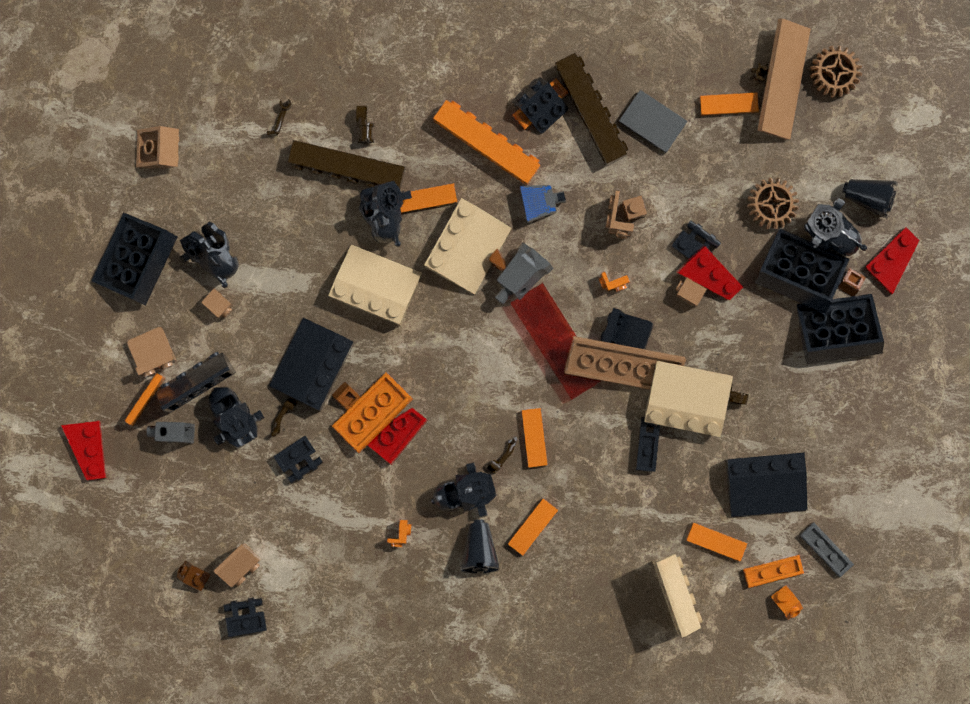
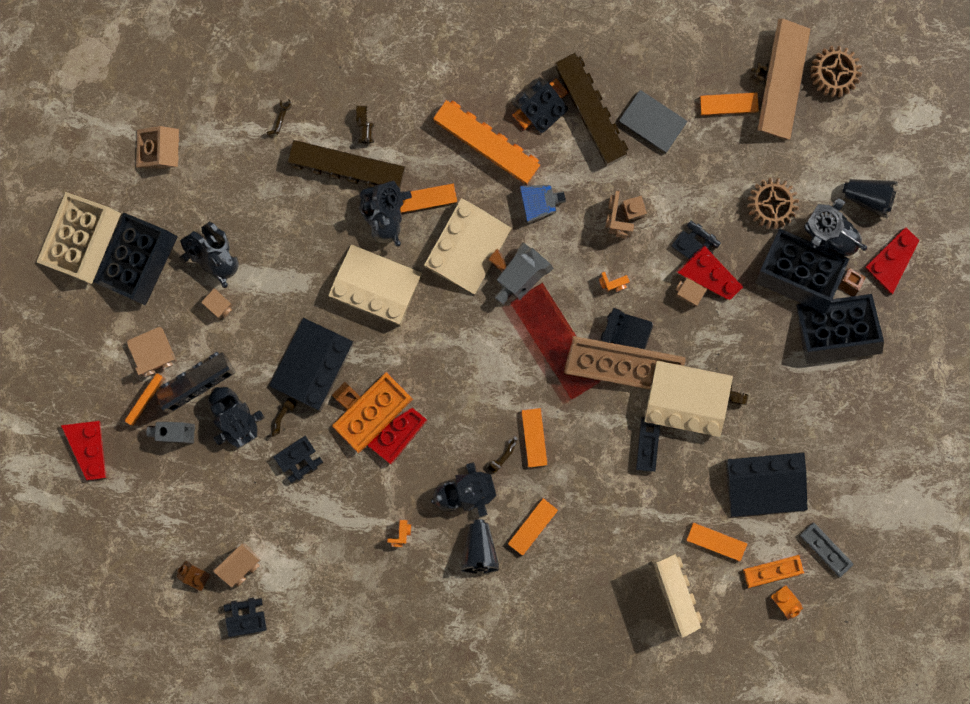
(78, 237): none -> tan slope

